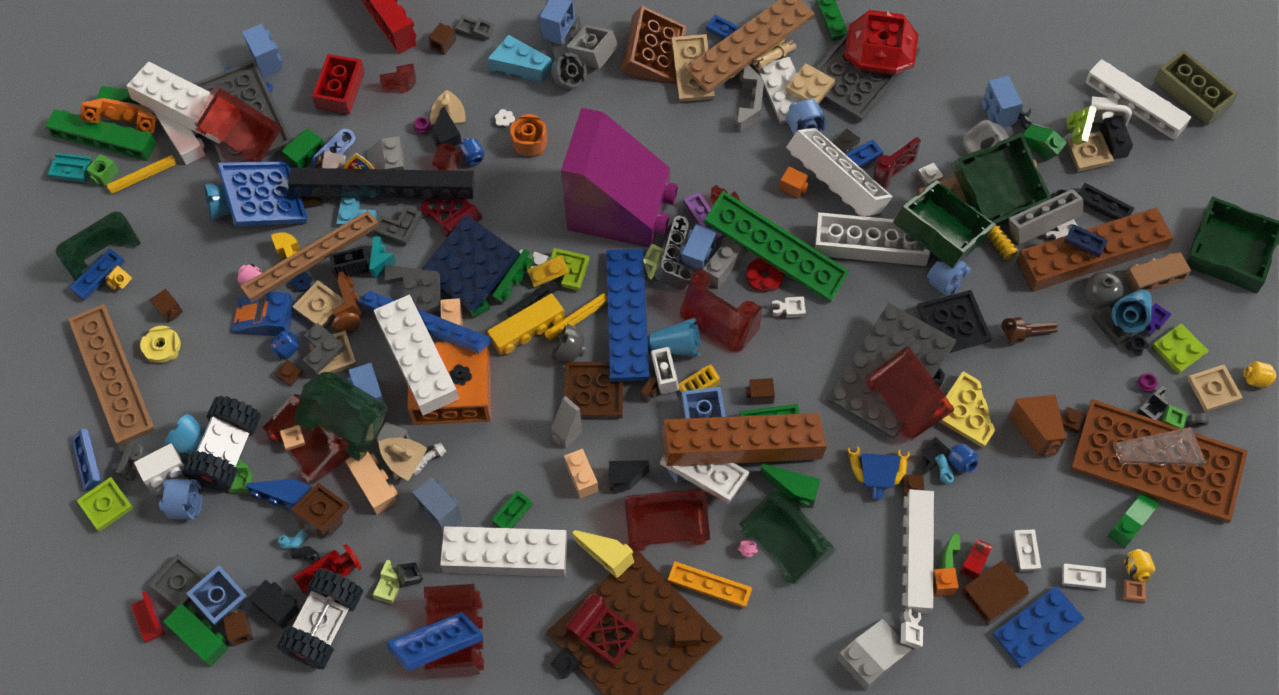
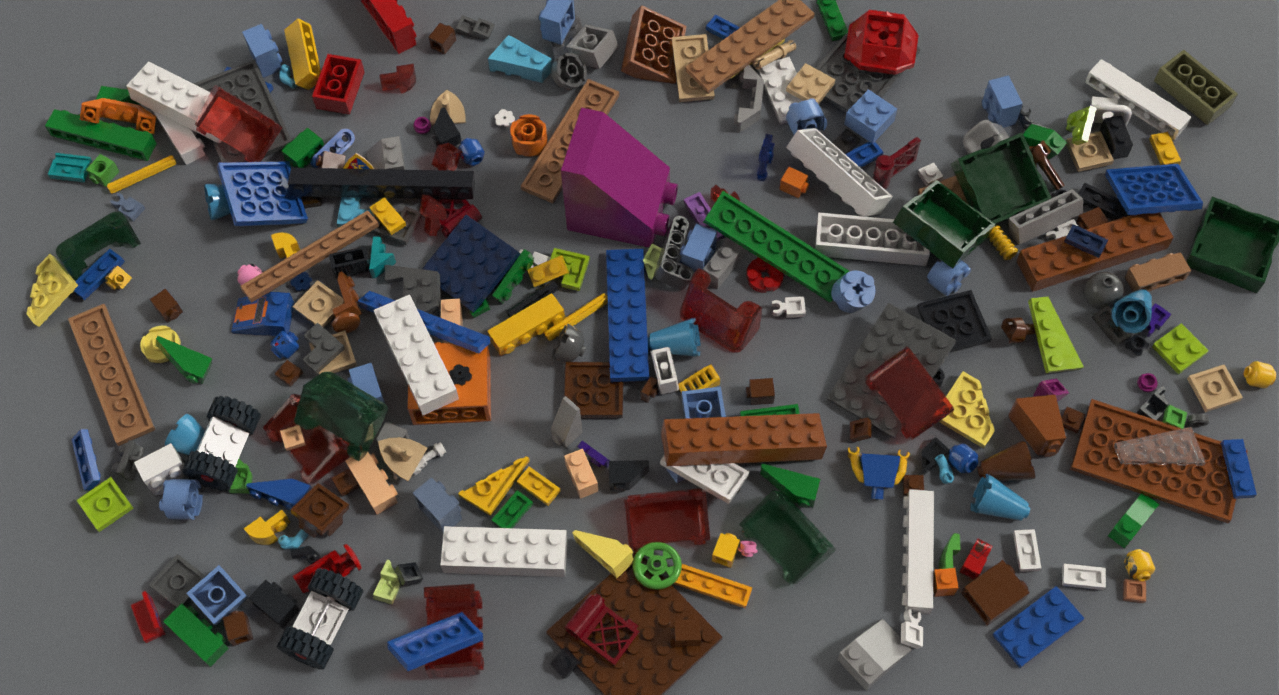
(50, 290): none -> light yellow plate
(129, 208): none -> sand blue plate
(188, 362): none -> green slope
(264, 532): none -> yellow brick
(285, 76): none -> medium azure arm
(303, 54): none -> yellow brick
(345, 482): none -> reddish brown plate
(387, 216): none -> yellow plate
(432, 211): none -> clear red brick
(490, 491): none -> yellow wing
(538, 486): none -> yellow plate
(545, 176): none -> medium nougat plate
(597, 458): none -> dark purple plate
(648, 551): none -> bright green plate
(726, 549): none -> yellow brick
(765, 156): none -> clear blue plate
(853, 291): none -> medium blue brick
(860, 429): none -> reddish brown plate
(870, 116): none -> medium blue brick
(998, 500): none -> dark azure cone
(1009, 464): none -> reddish brown cone
(1039, 154): none -> reddish brown piece
(1051, 387): none -> magenta slope
(1054, 343): none -> lime wing
(1091, 219): none -> reddish brown brick
(1153, 189): none -> blue plate
(1164, 148): none -> yellow plate
(1238, 468): none -> blue plate

